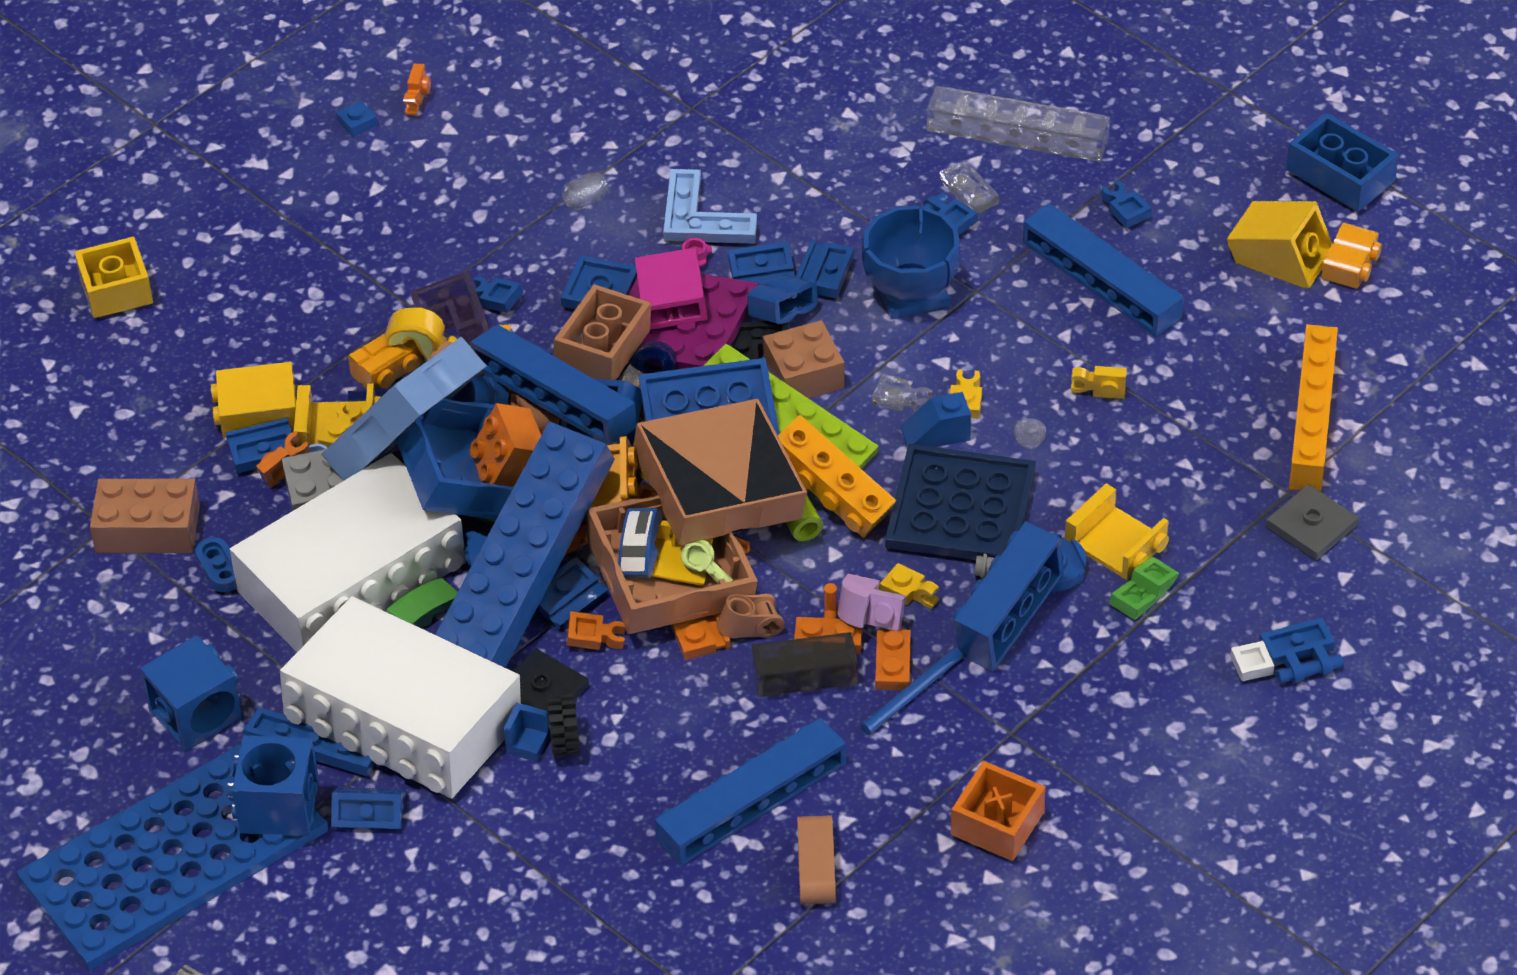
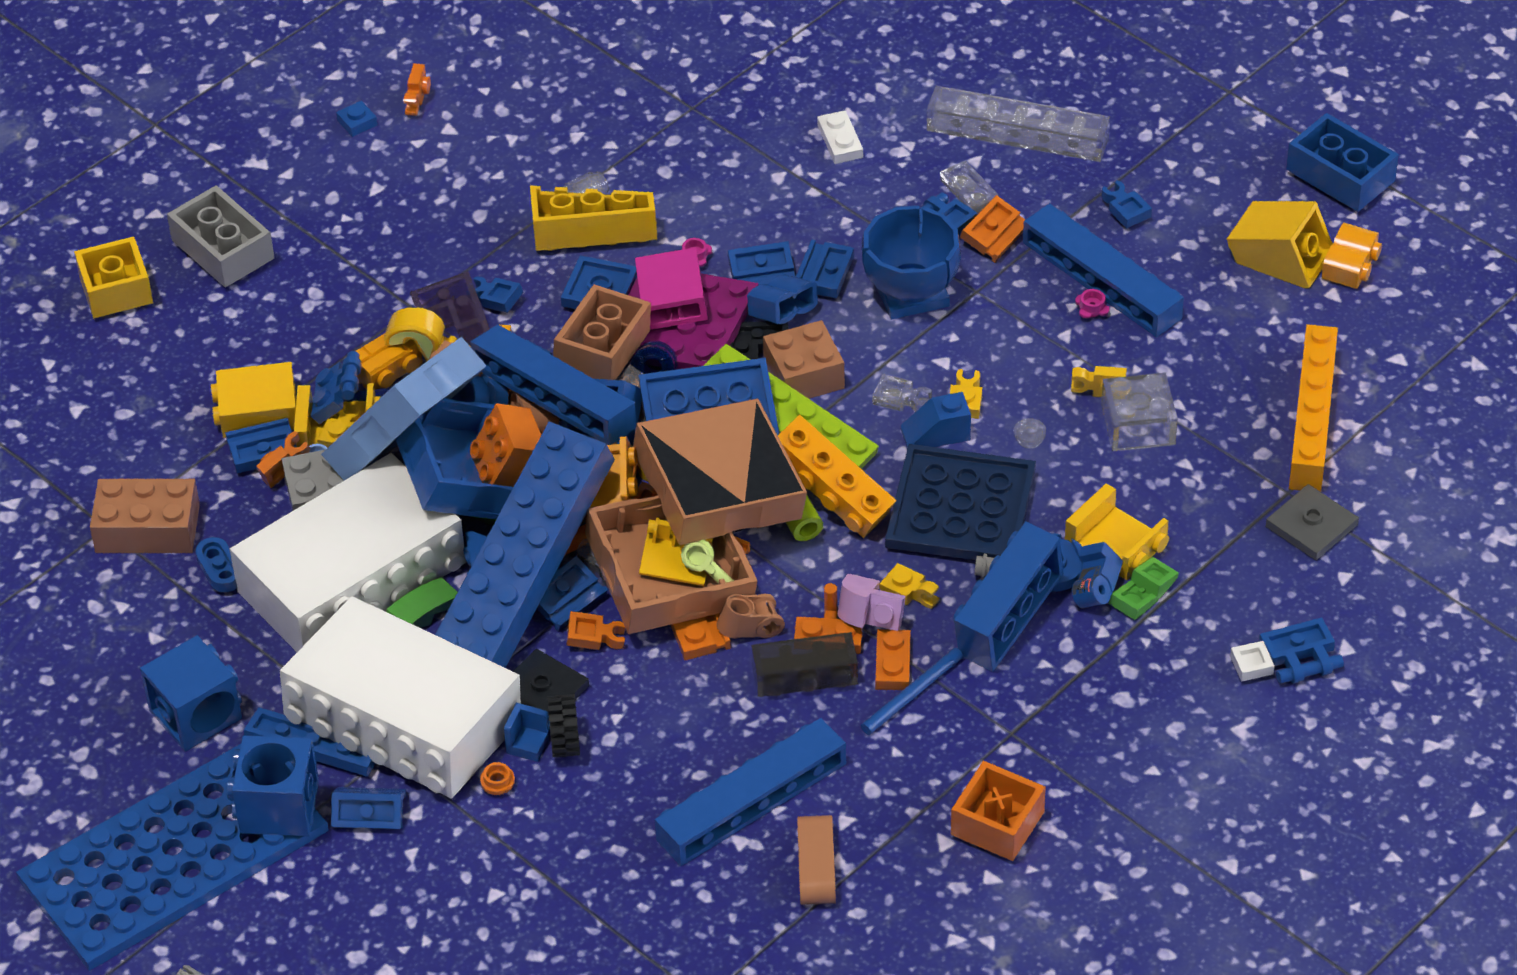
(220, 236): none -> light grey brick
(335, 386): none -> blue plate
(494, 772): none -> orange plate
(591, 218): none -> yellow wedge
(637, 544): slope -> none
(685, 222): light blue plate -> none
(840, 137): none -> white plate
(994, 228): none -> orange plate
(1092, 303): none -> dark pink plate
(1097, 575): none -> blue leg
(1139, 411): none -> clear brick

